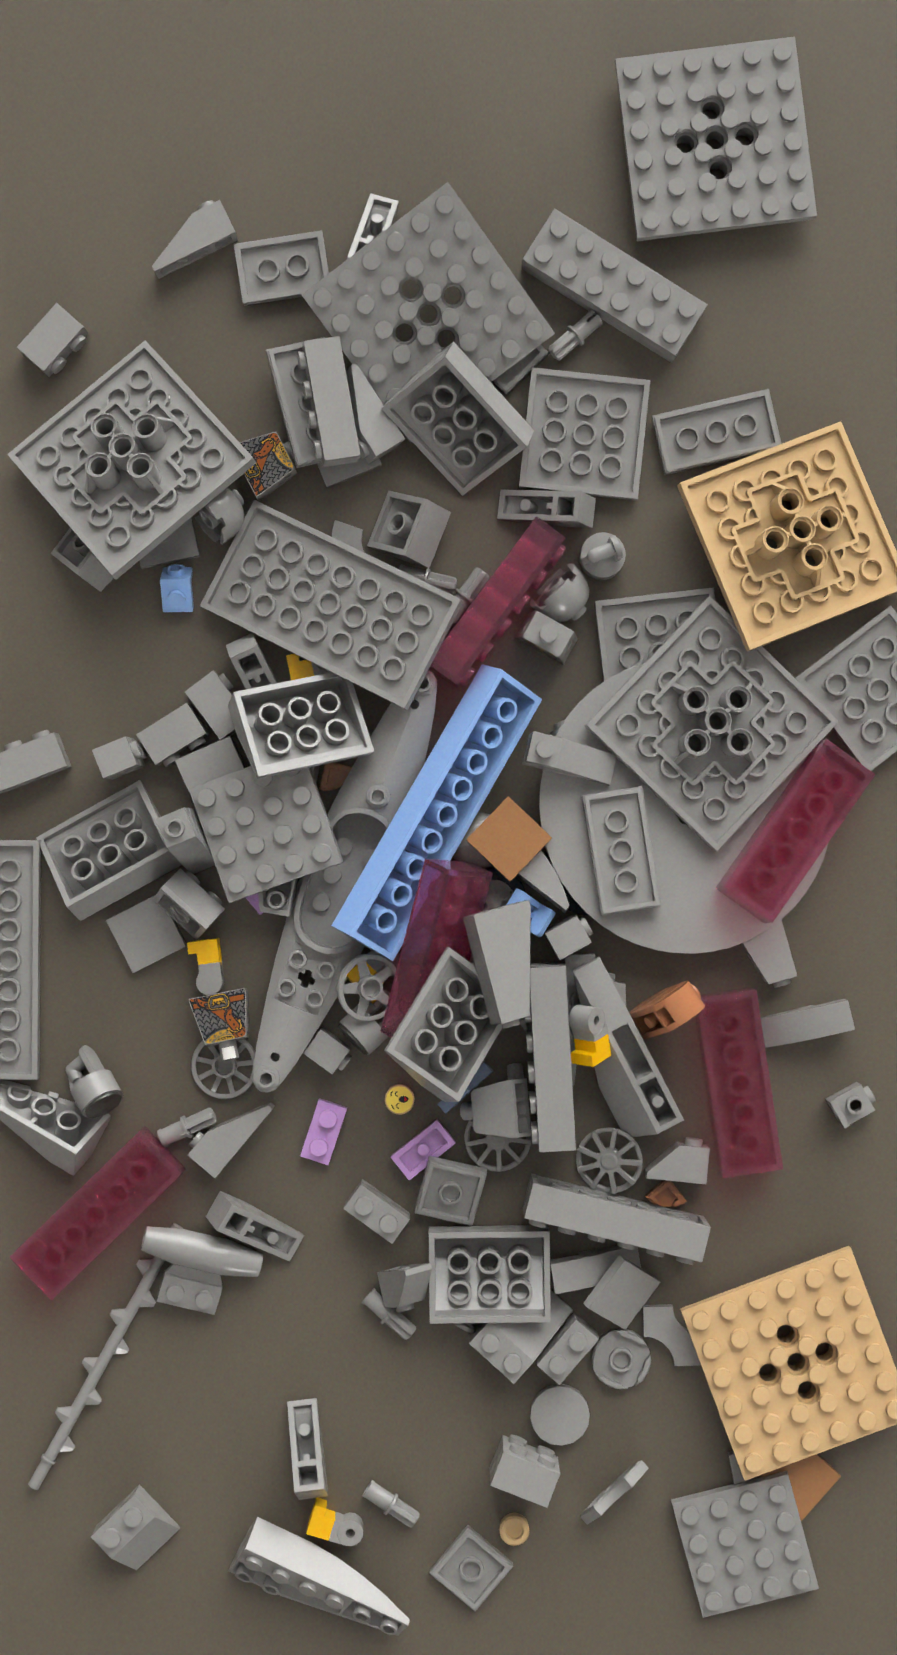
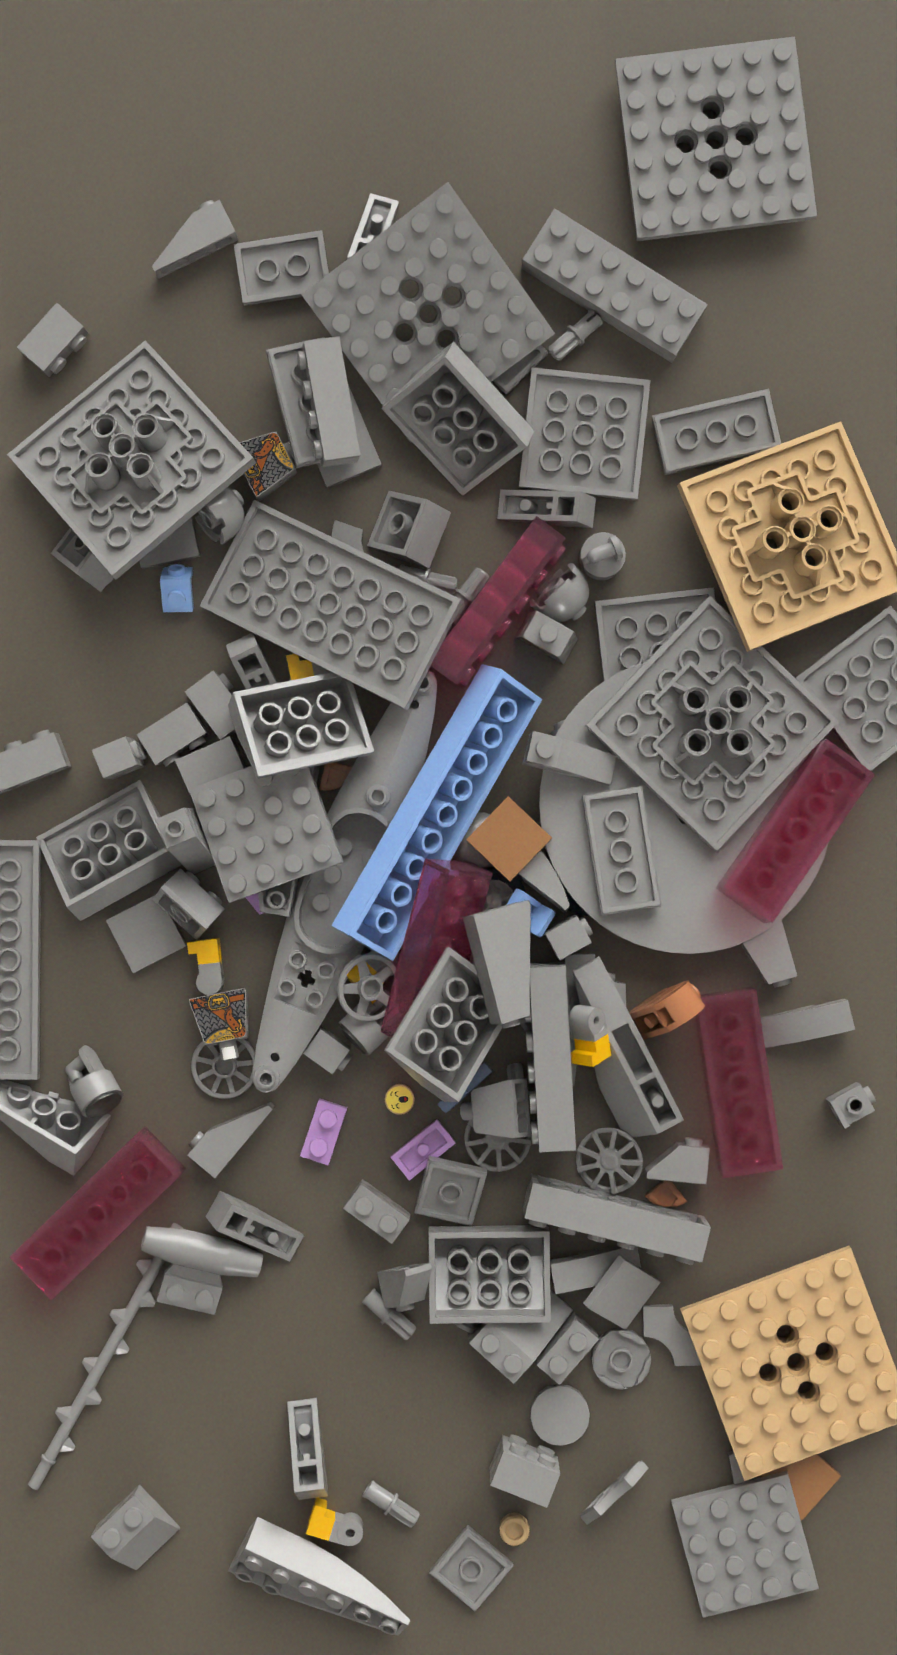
(187, 1126): light grey axle -> none
(374, 428): light grey slope -> none

